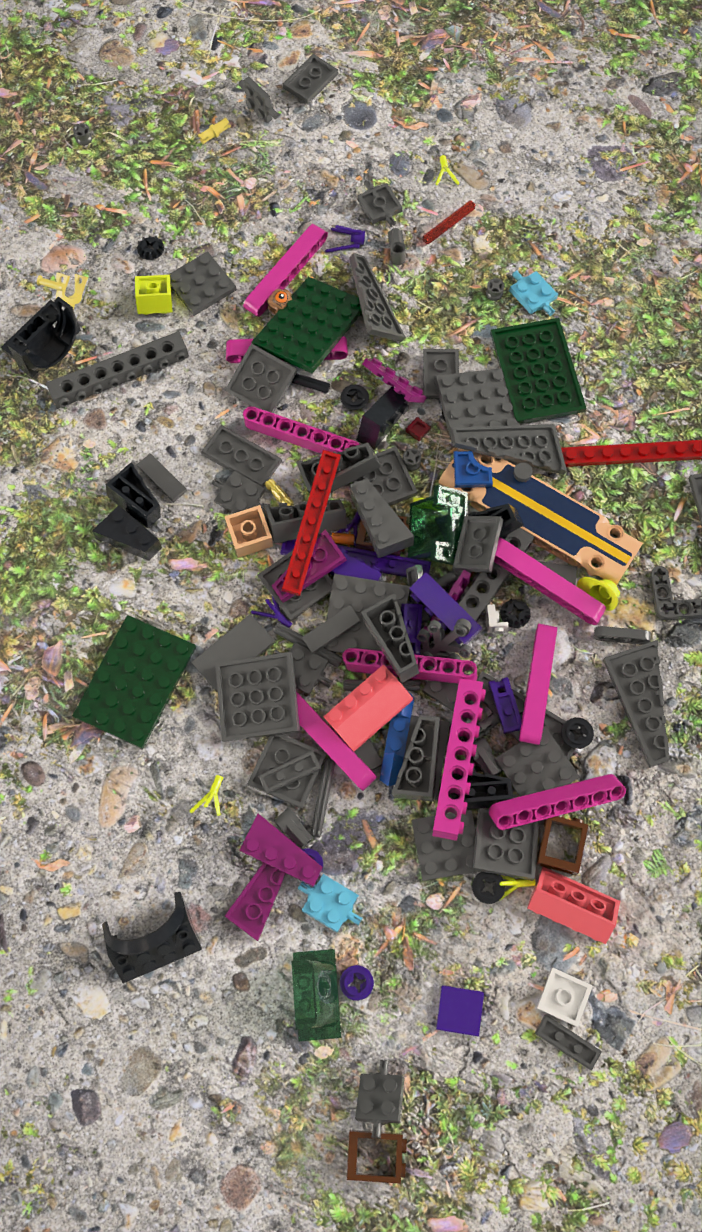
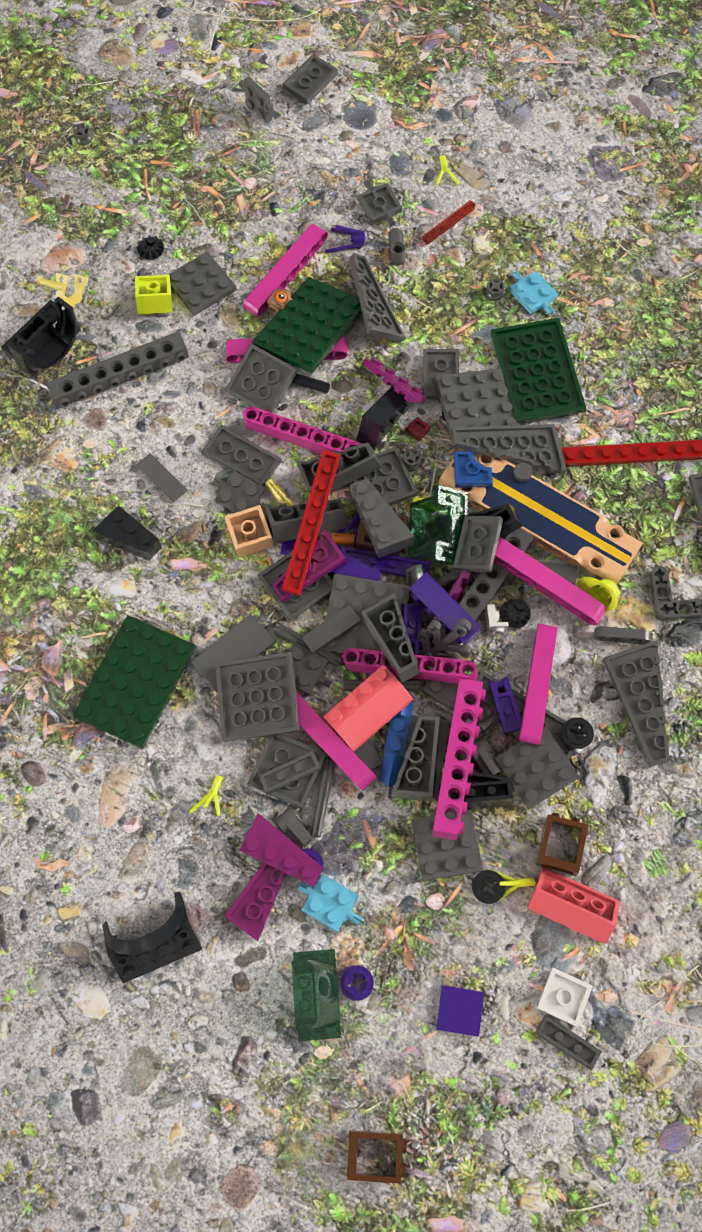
(133, 496): black wedge -> none
(214, 130): light yellow pin -> none
(278, 615): dark purple plant -> none
(350, 391): black gear -> none
(380, 1098): dark grey plate -> none
(505, 851): dark grey plate -> none
(556, 801): dark pink beam -> none

